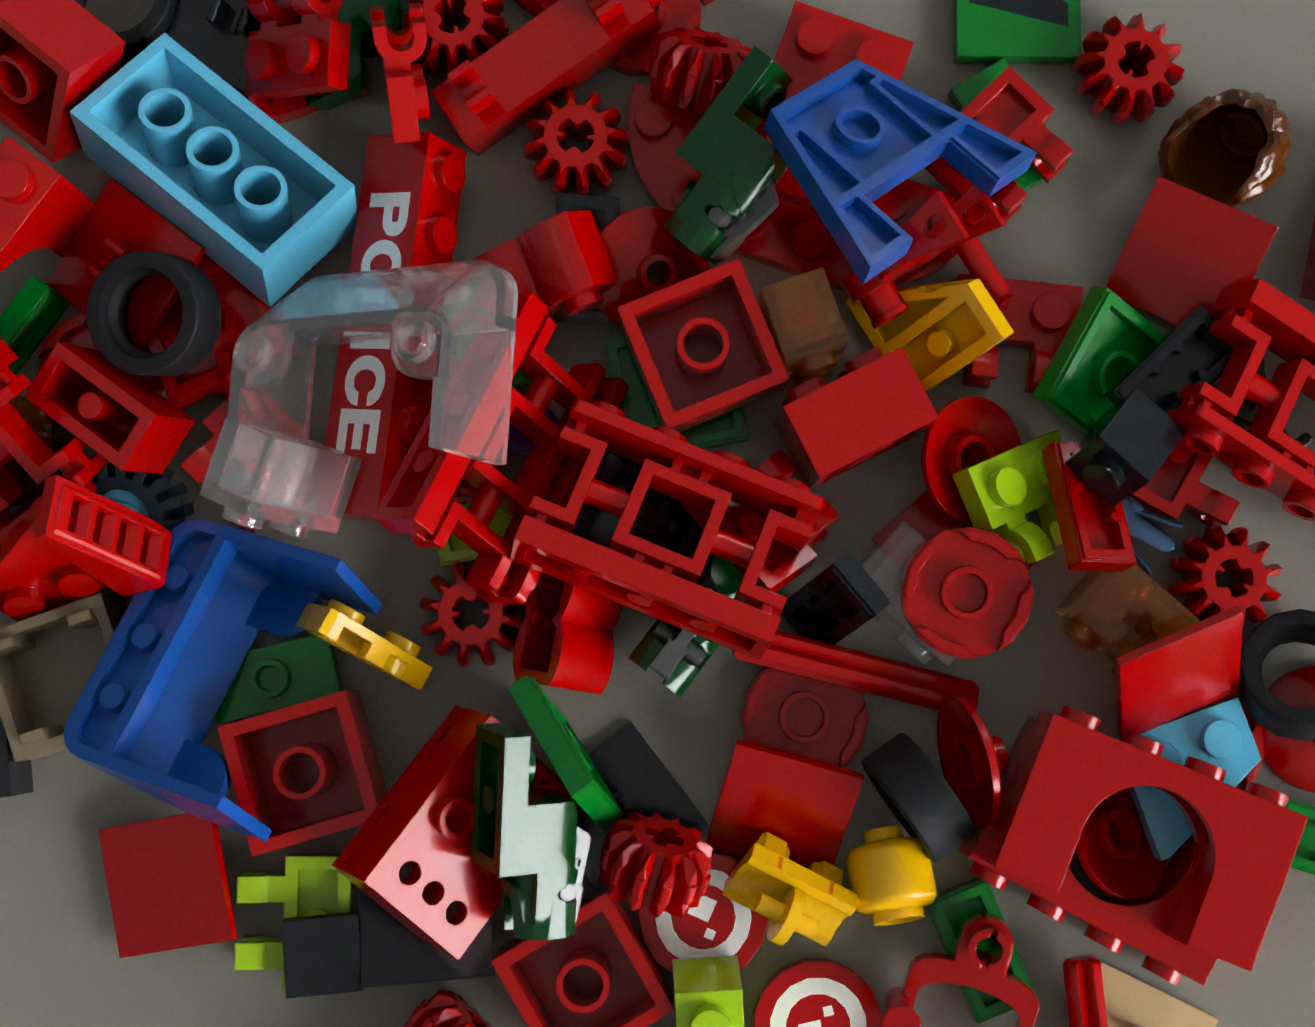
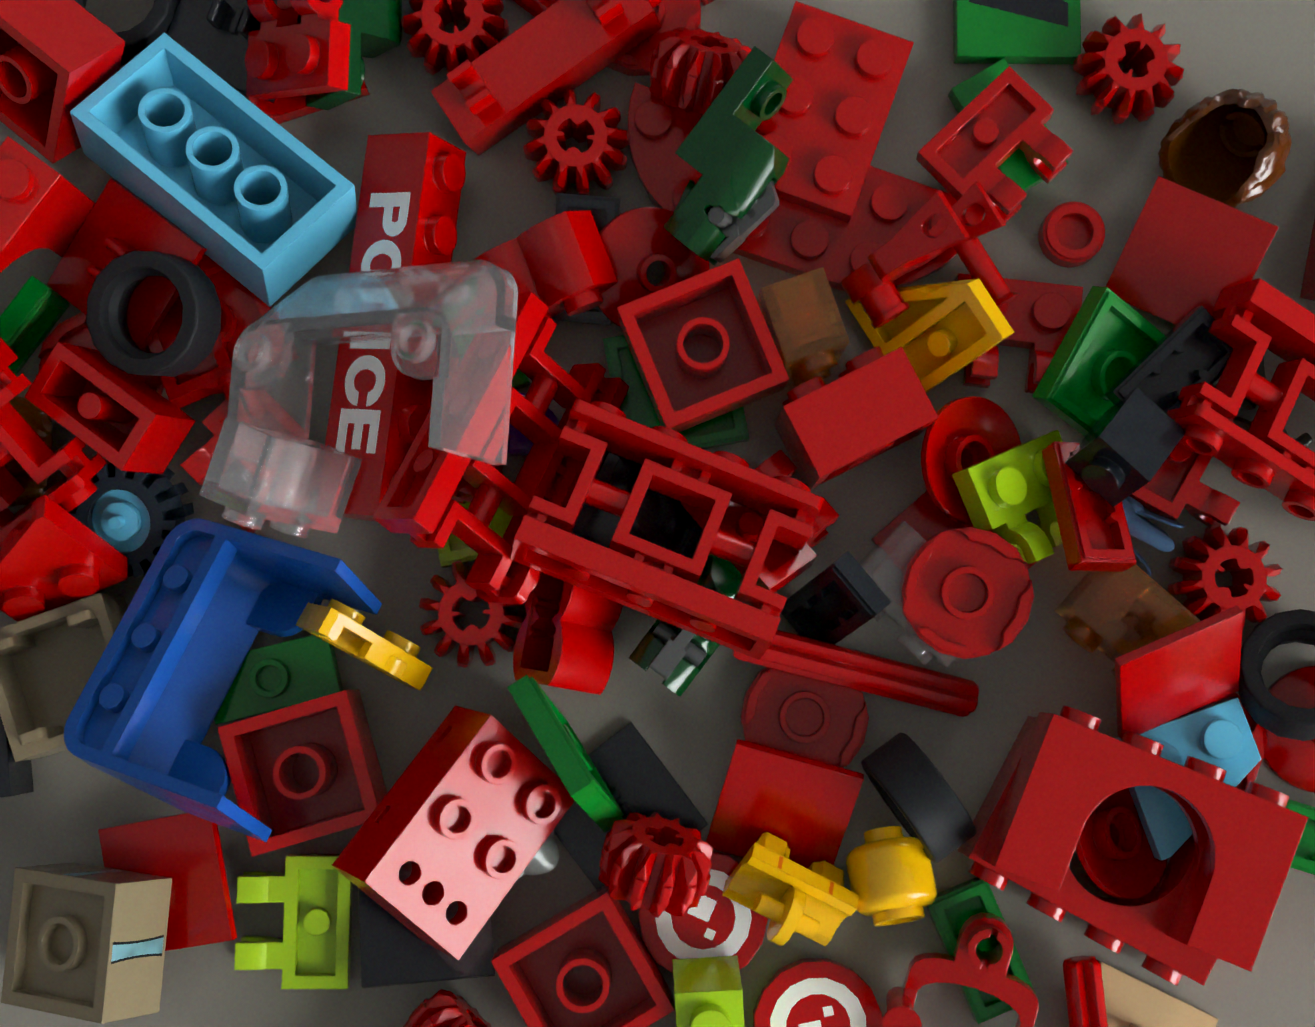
(86, 941): none -> dark tan container
(123, 550): red slope -> none
(321, 954): black piece -> none
(404, 81): red plate -> none
(526, 837): dark green plate -> none
(867, 134): blue wing -> none
(971, 759): red dish -> none
(1071, 234): none -> red tile

